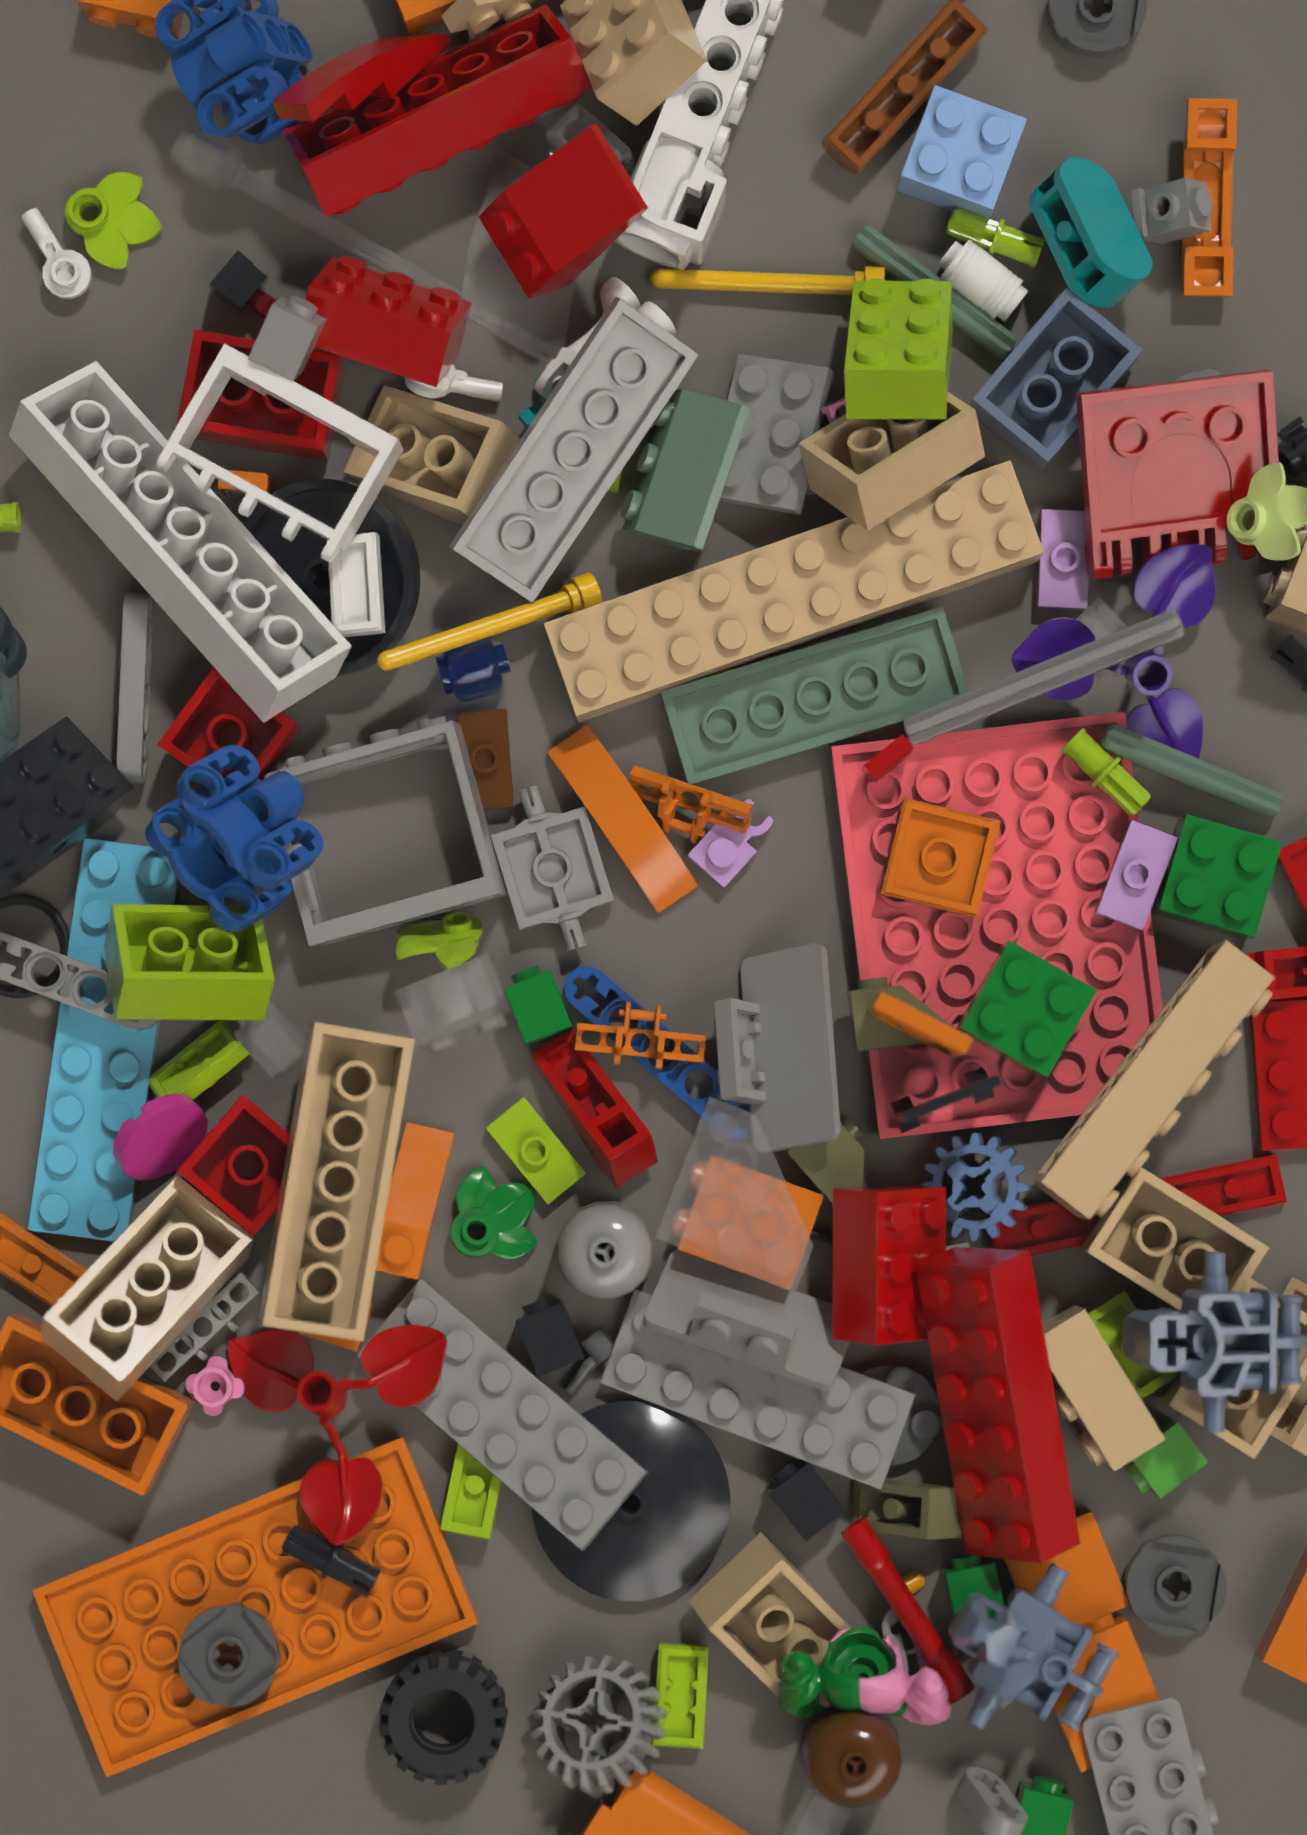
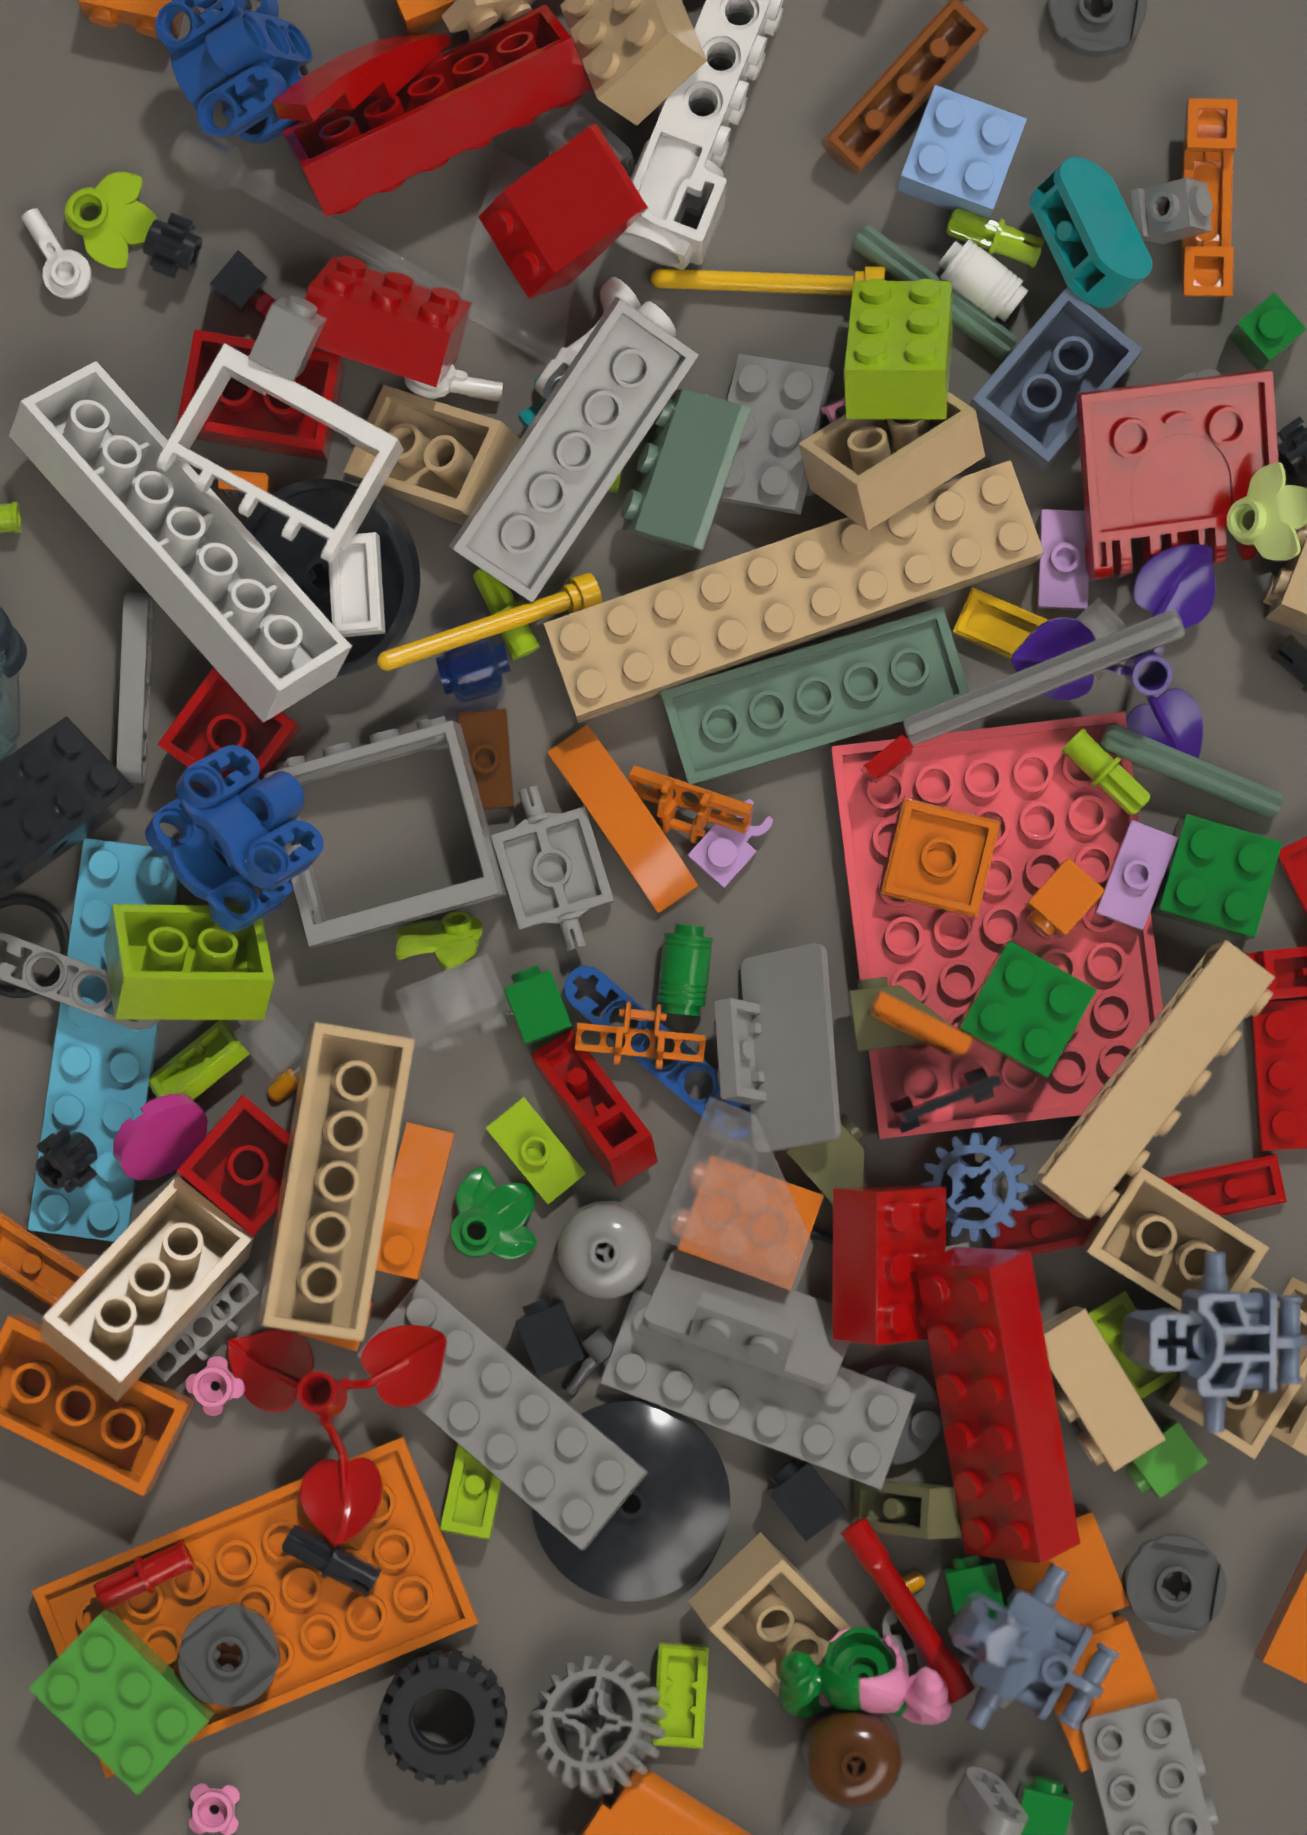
(66, 1160): none -> black gear
(122, 1700): none -> bright green brick
(144, 1575): none -> red axle
(172, 245): none -> black gear
(203, 1819): none -> bright pink plate
(284, 1085): none -> light orange piece
(499, 598): none -> lime axle
(684, 970): none -> green head
(995, 623): none -> yellow tile
(1062, 899): none -> orange brick
(1267, 332): none -> green brick

